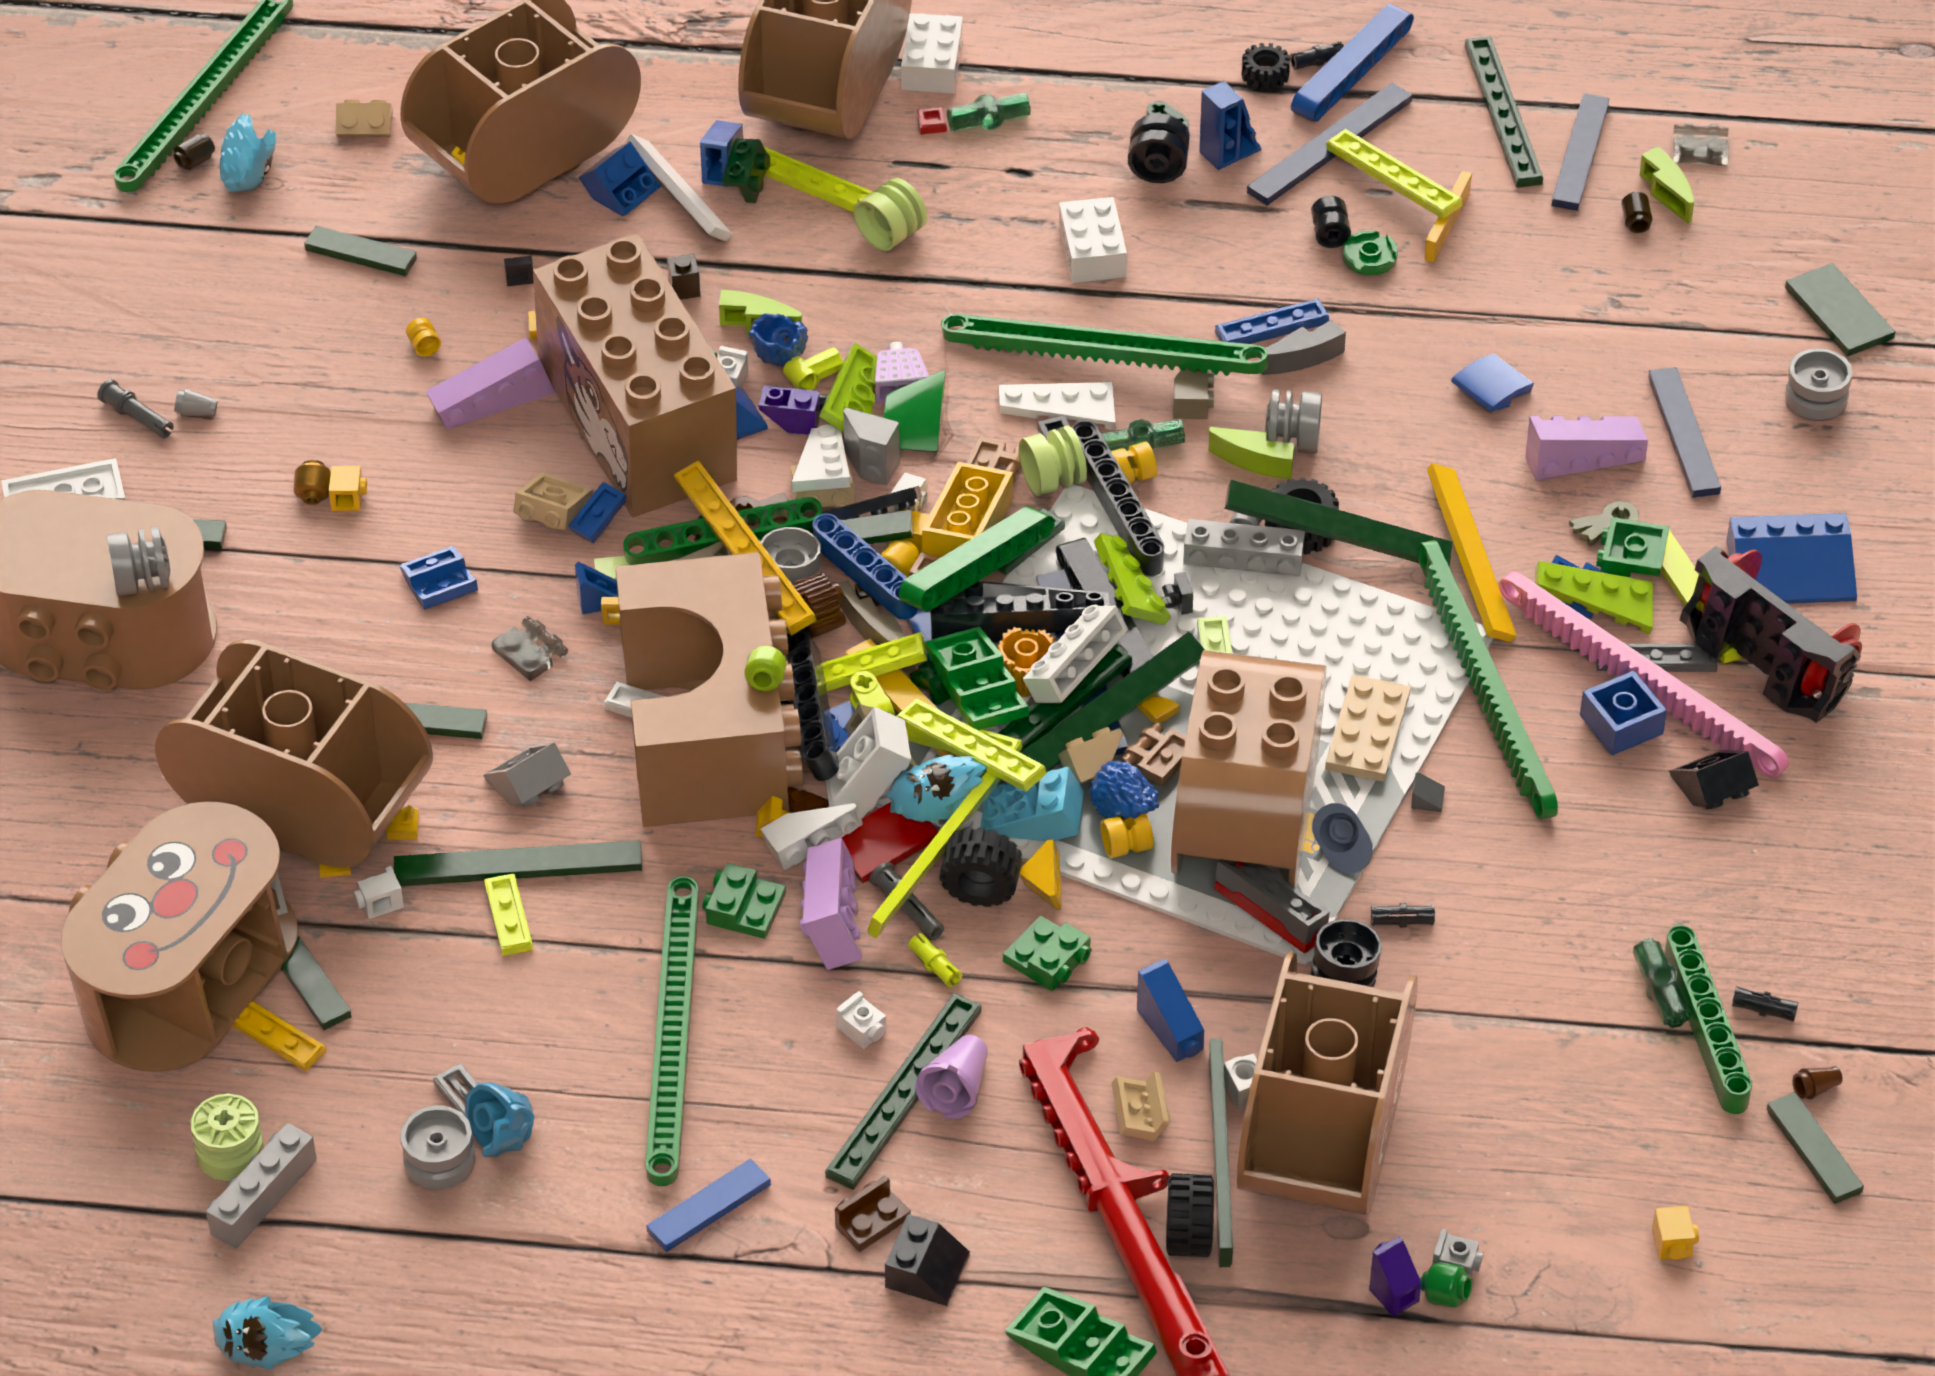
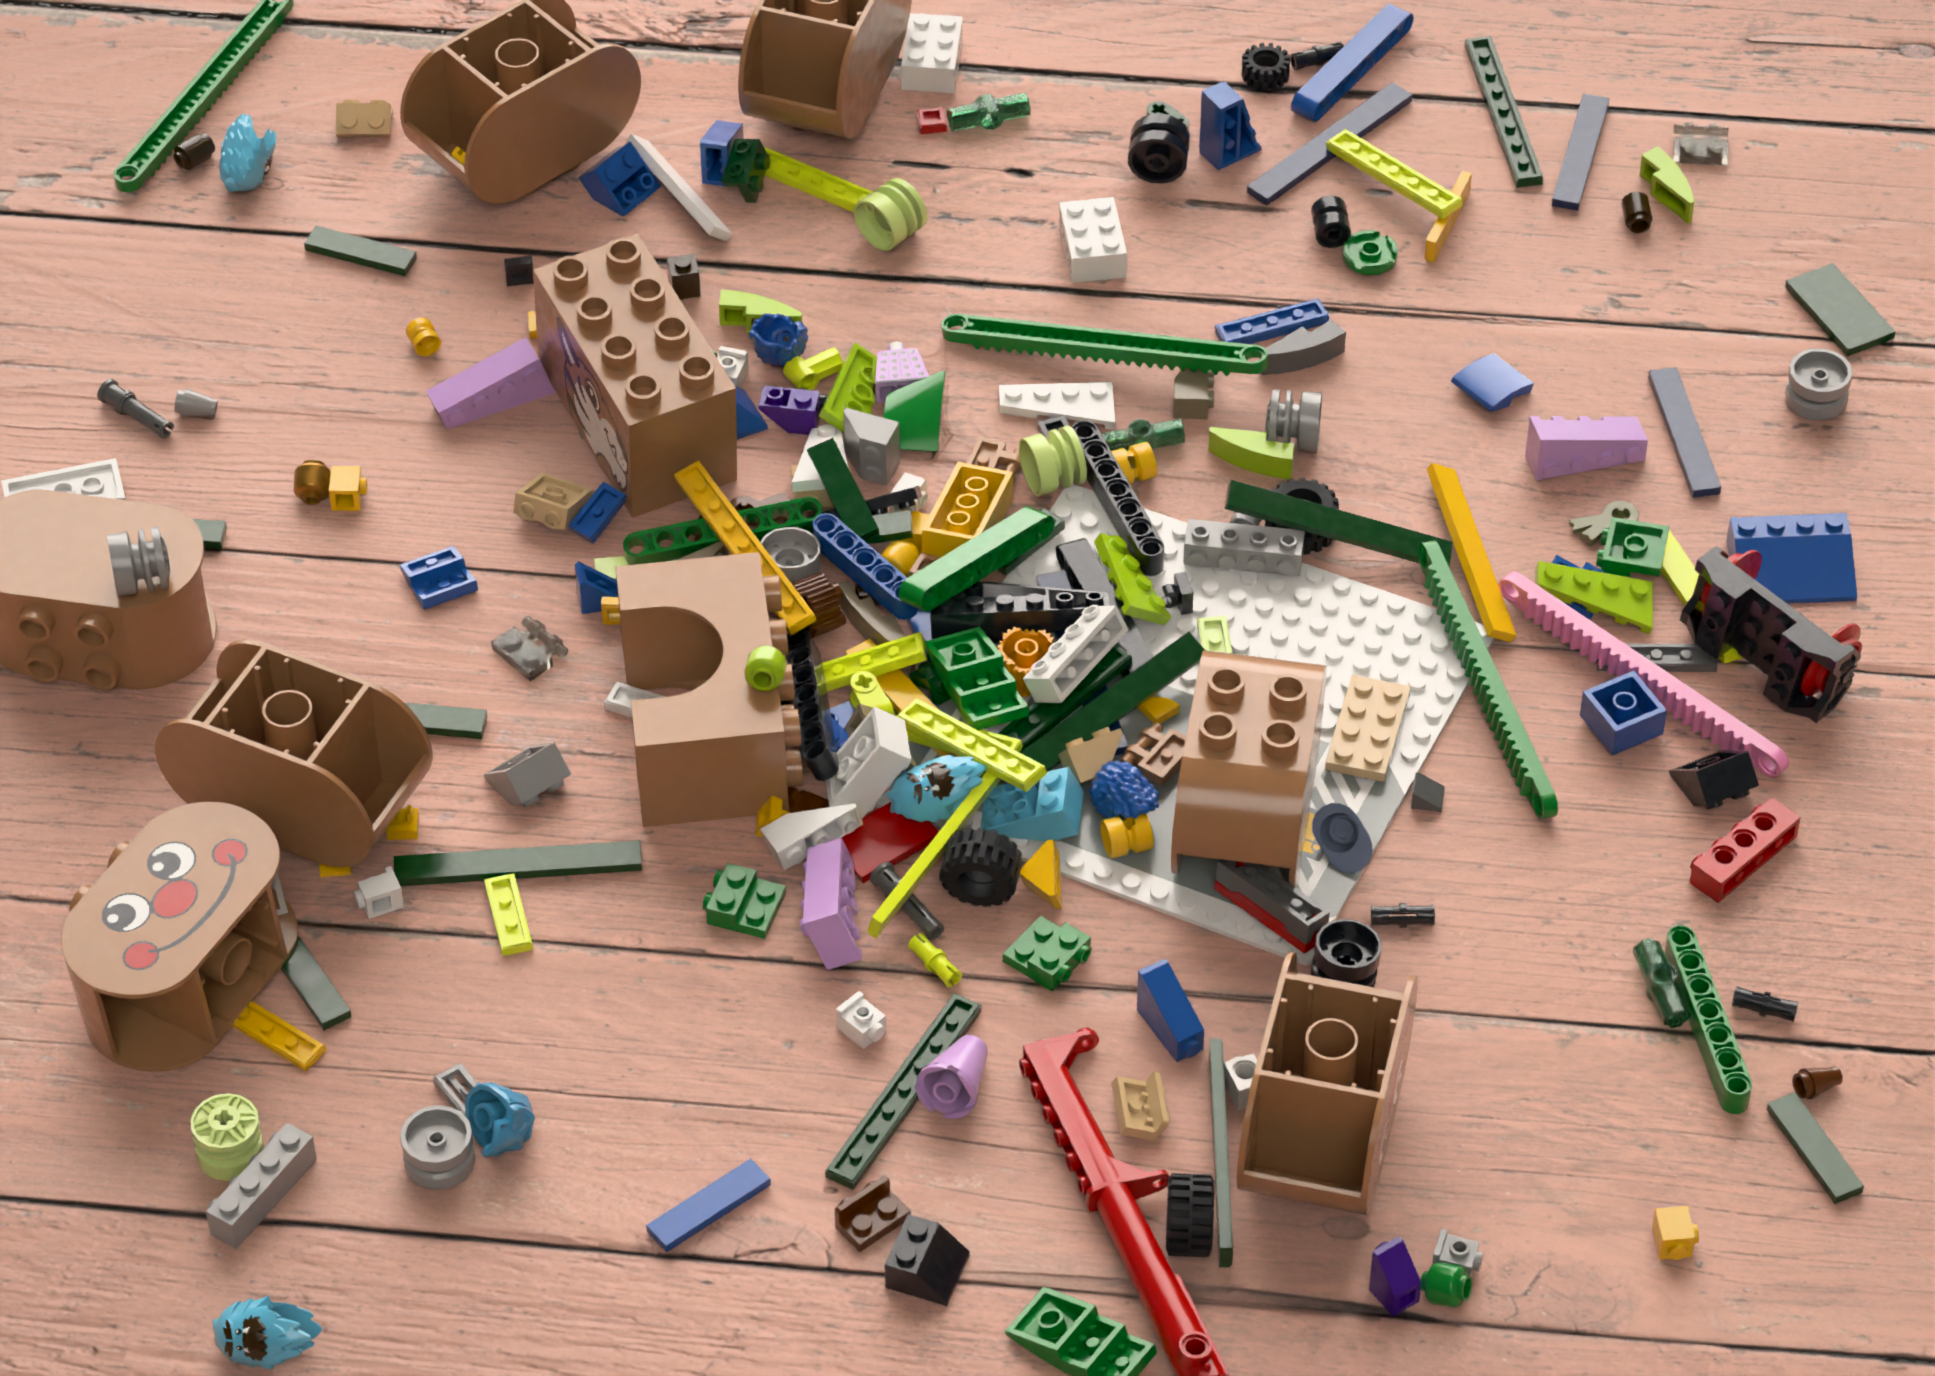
(672, 1031): gear -> none
(842, 489): none -> dark green tile
(1744, 849): none -> red brick

